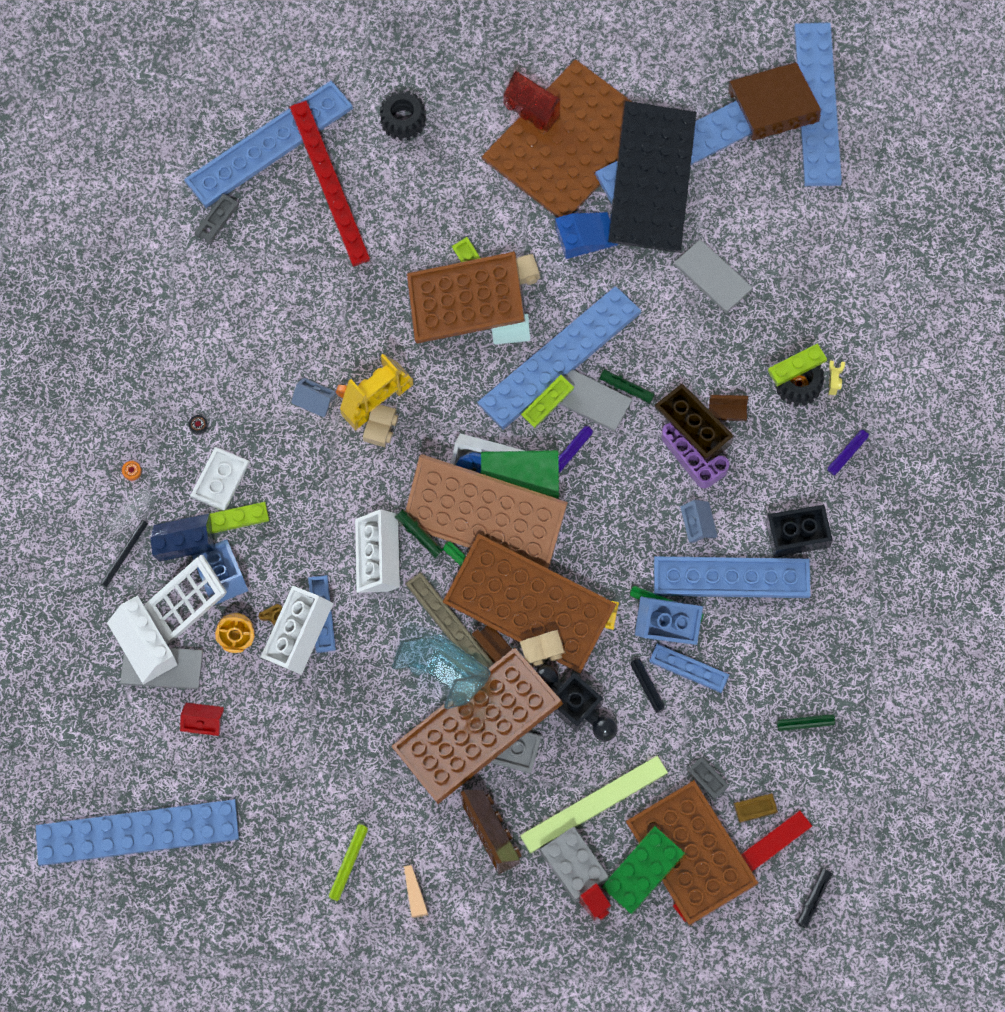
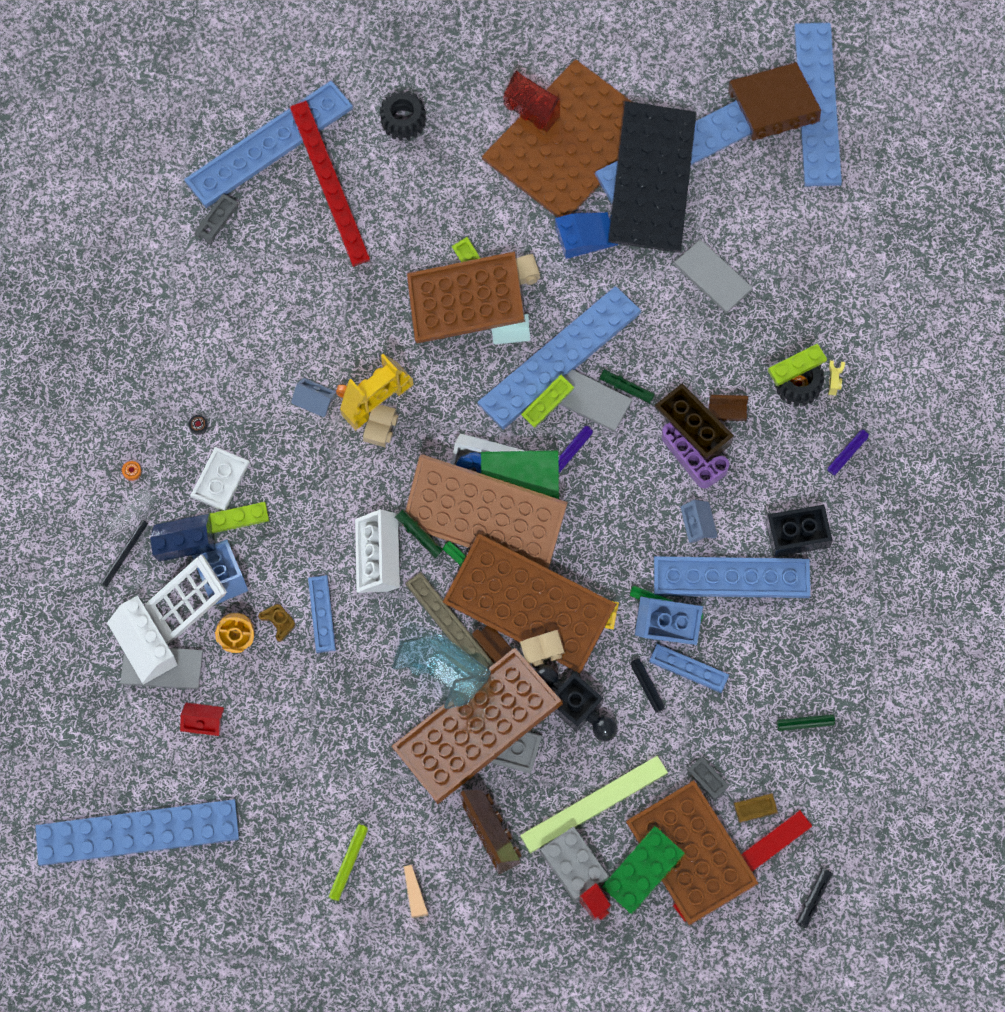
(297, 630): white slope -> none

